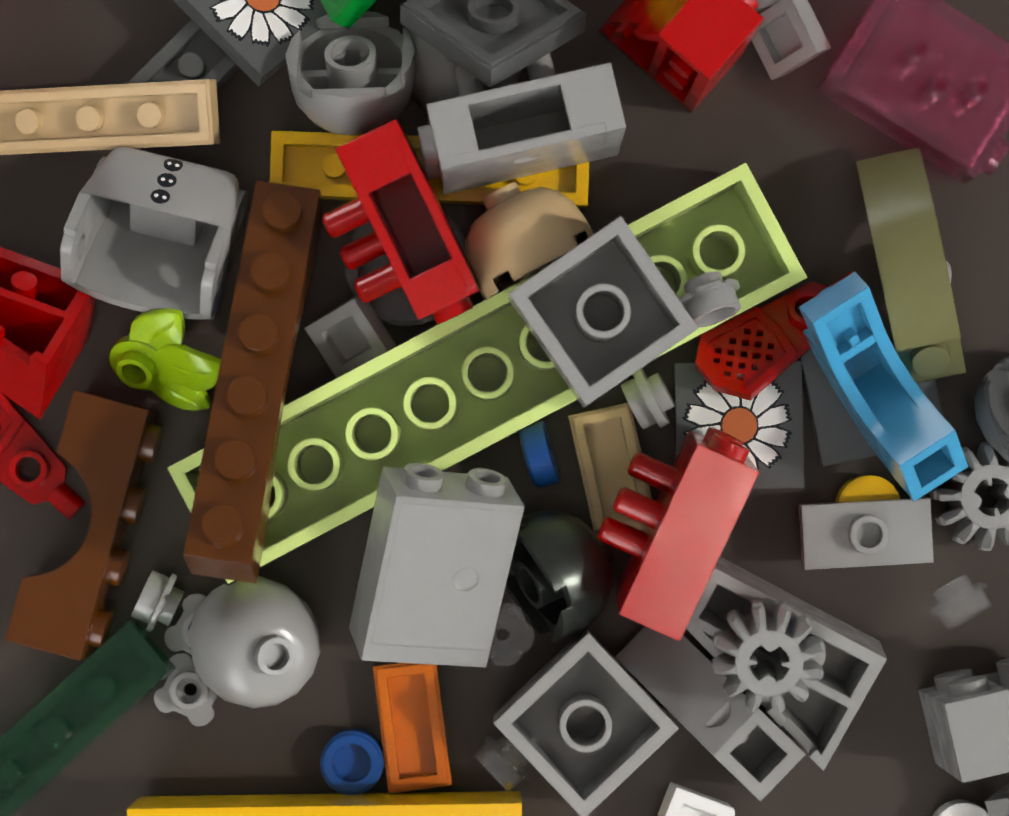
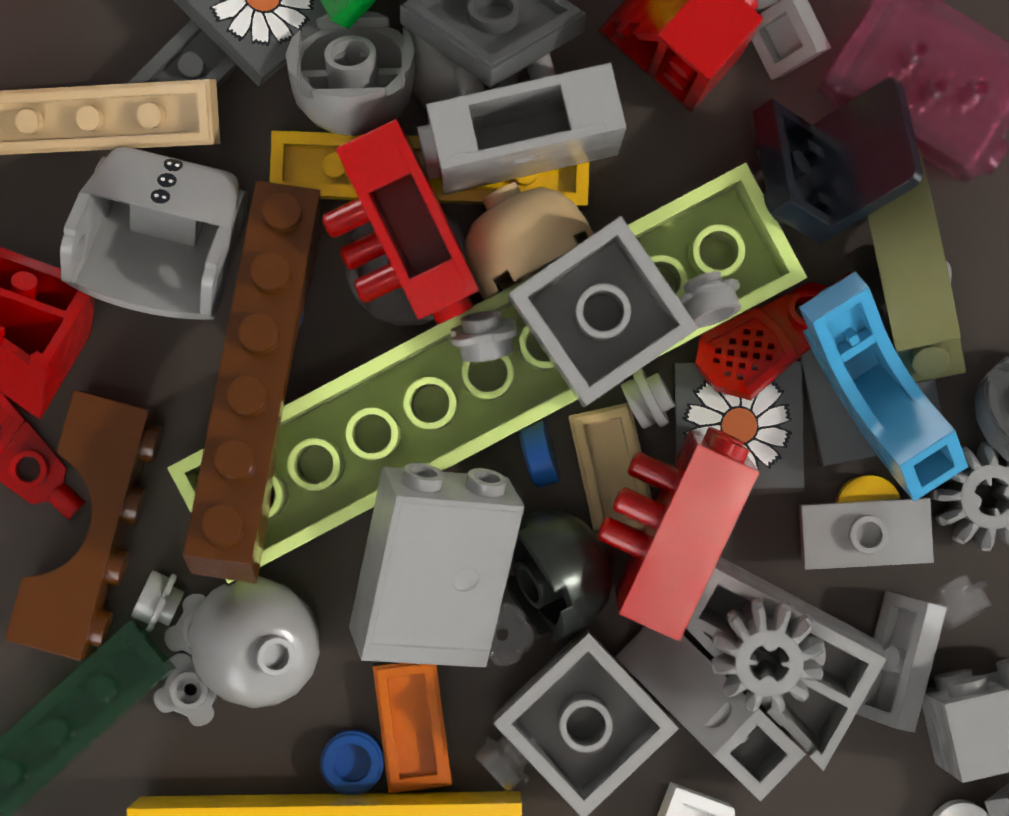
(159, 362): lime plate -> none
(349, 336): light grey plate -> none
(484, 336): none -> light grey plate
(841, 166): none -> black bracket
(909, 638): none -> light grey plate

